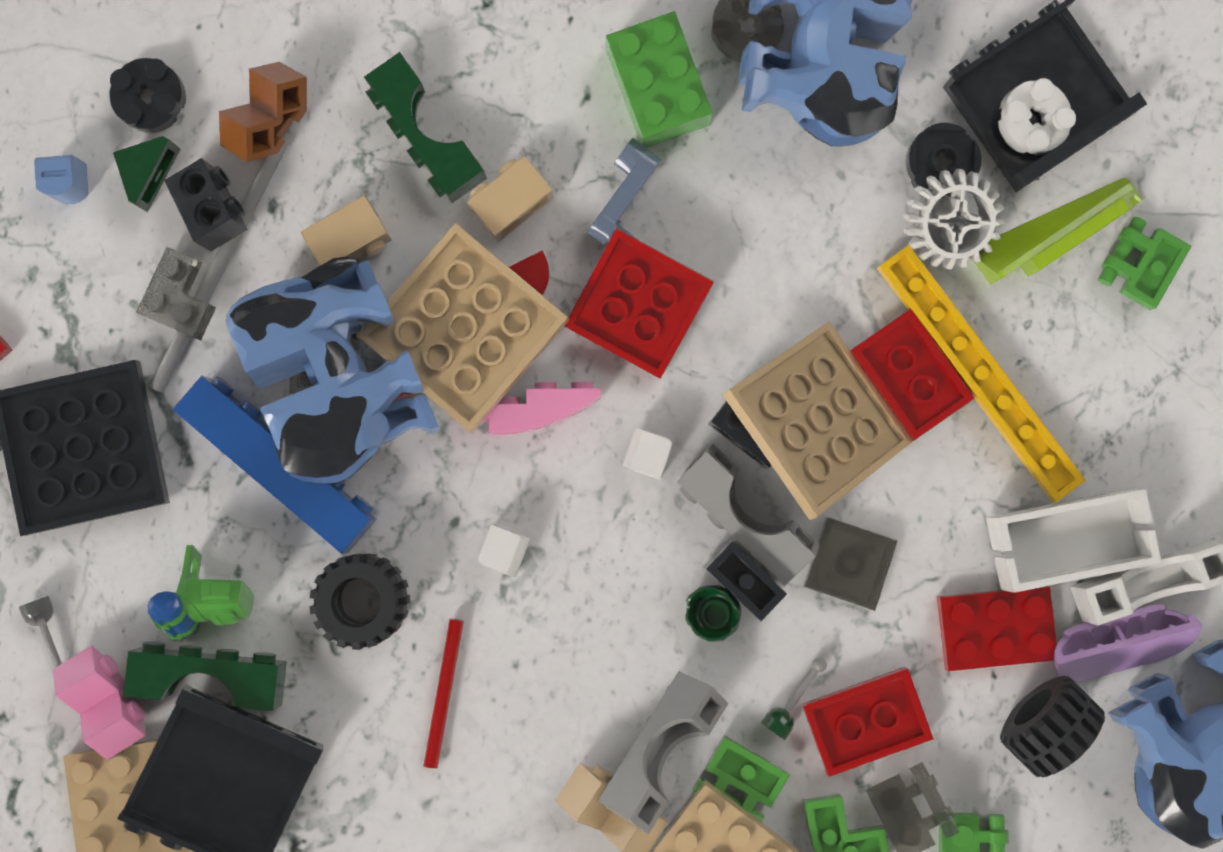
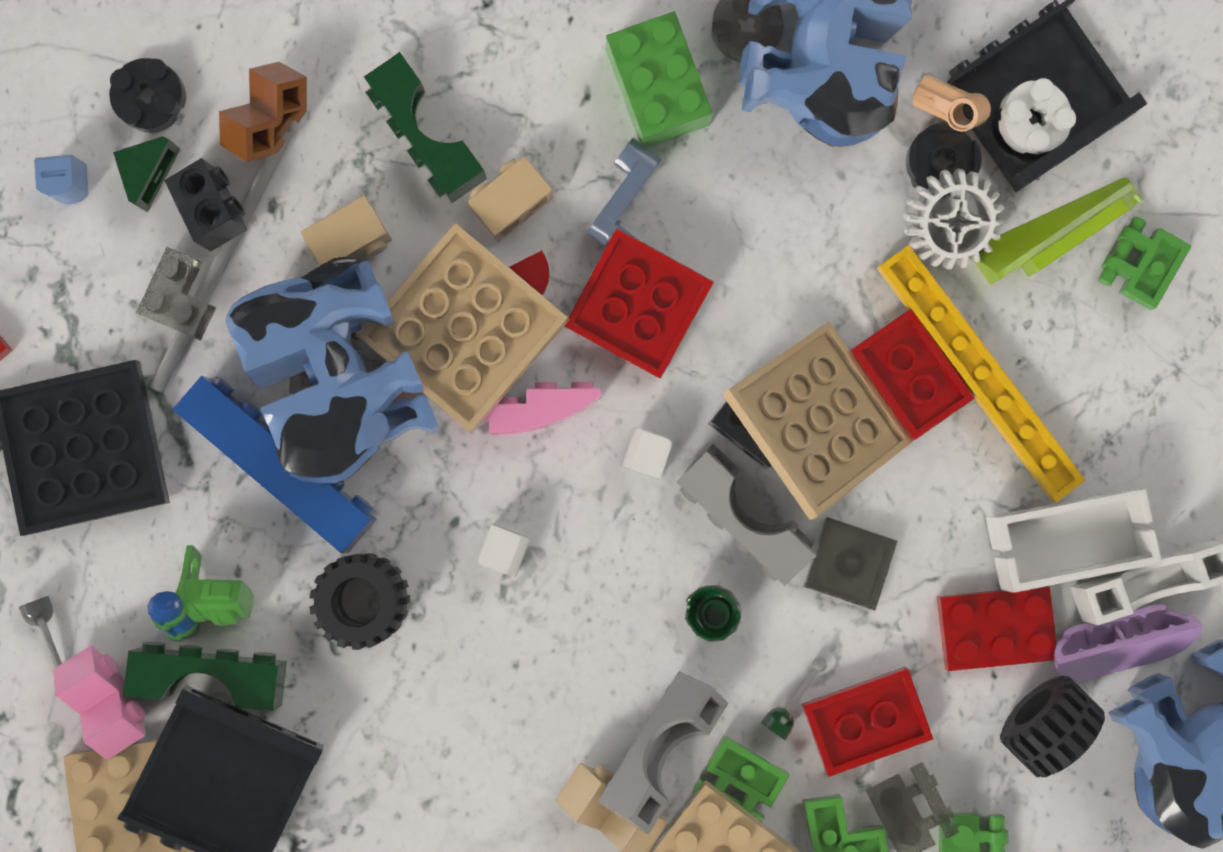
(443, 693): red bar -> none
(745, 580): black brick -> none
(948, 103): none -> light nougat piece

